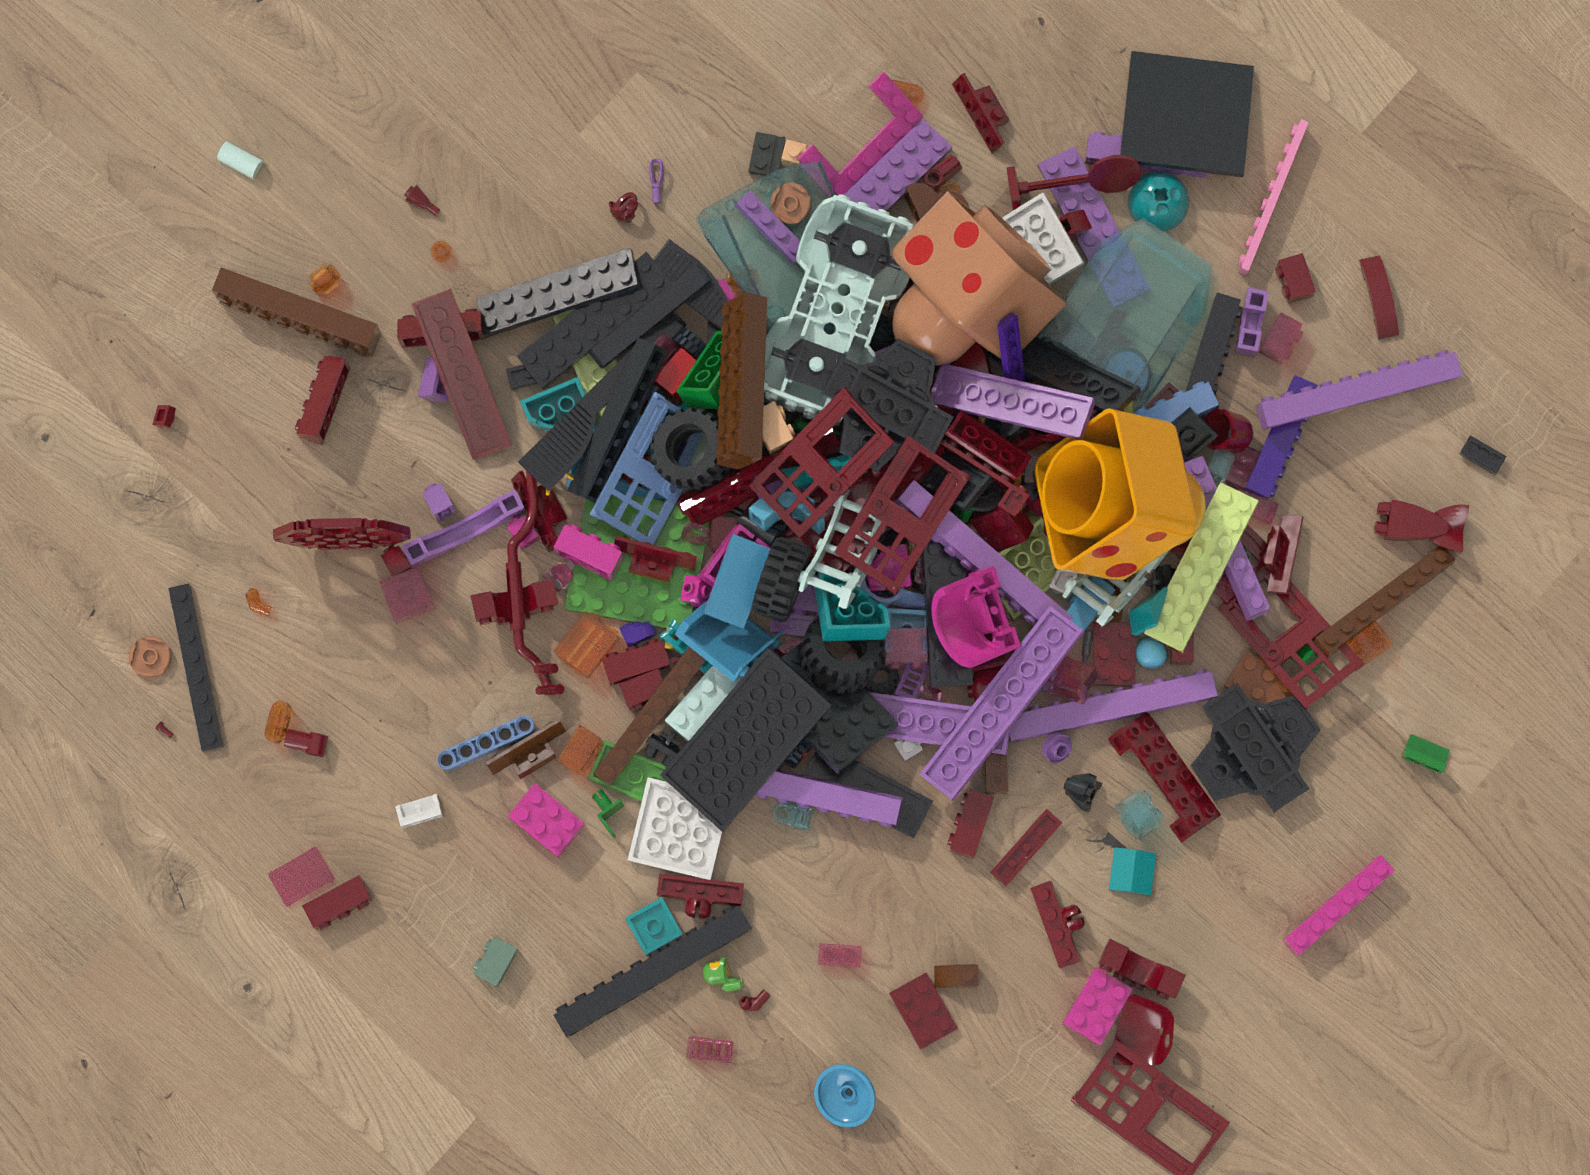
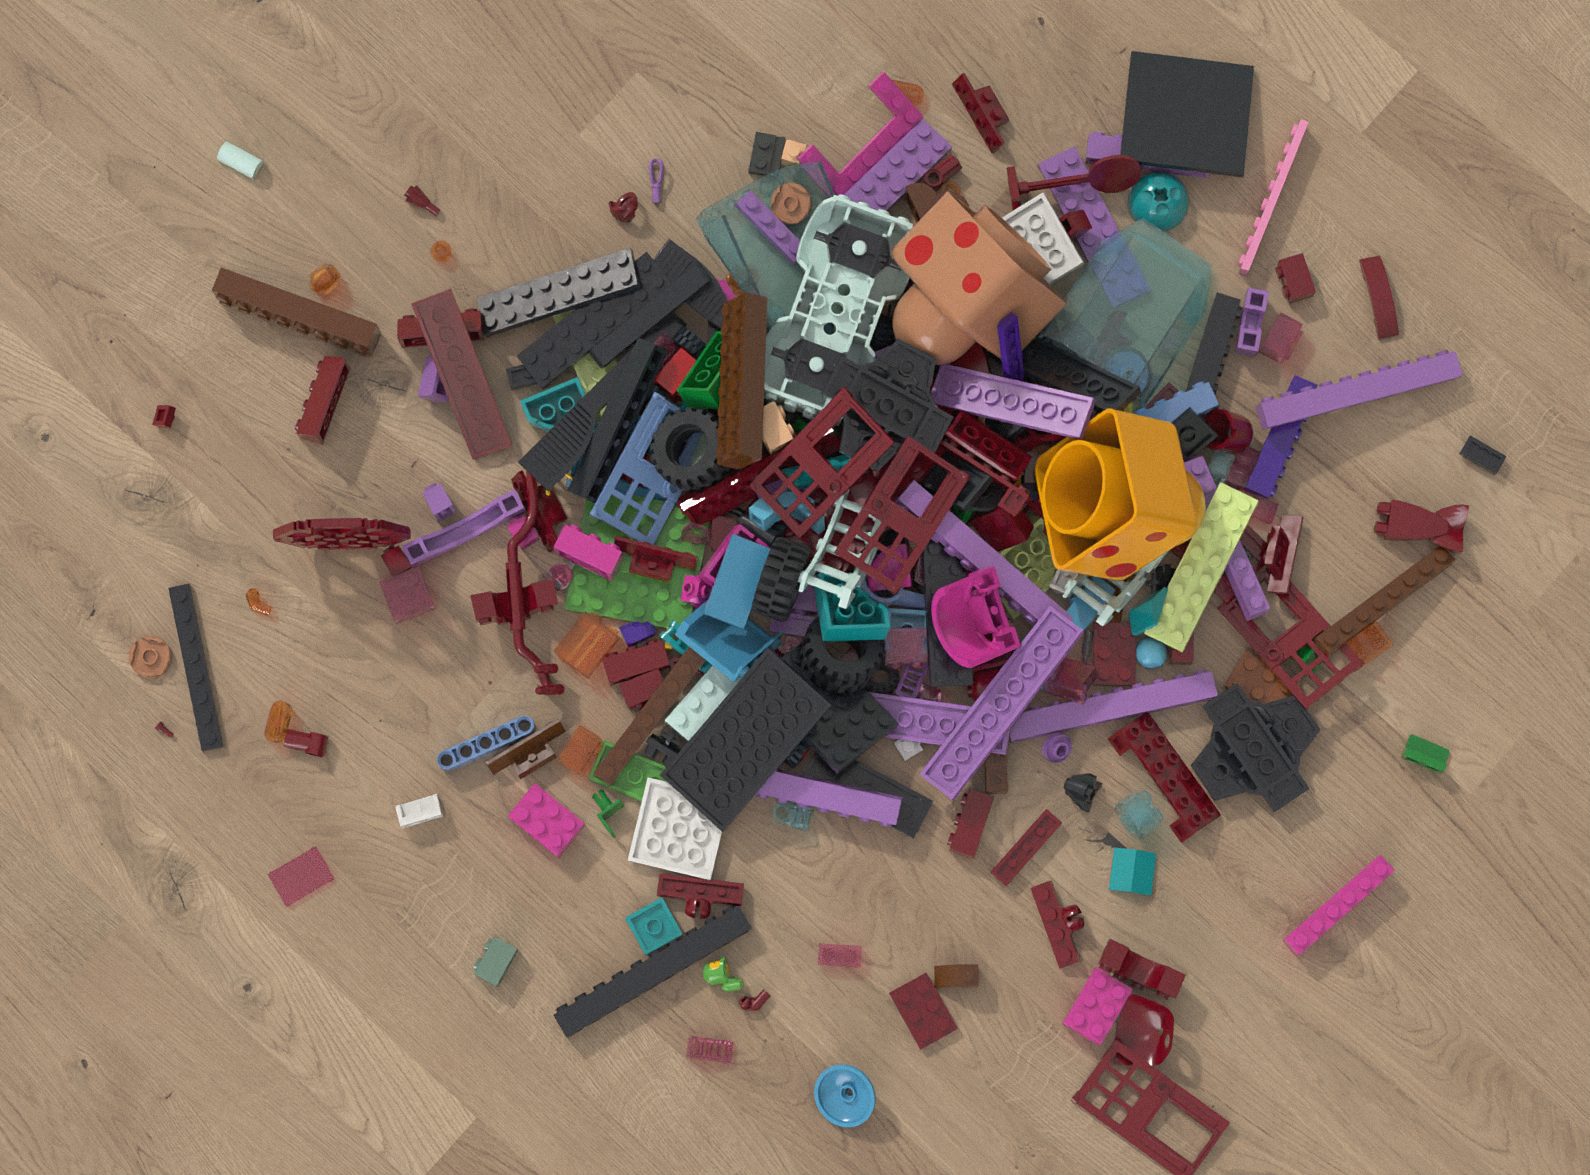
(337, 903): dark red brick -> none

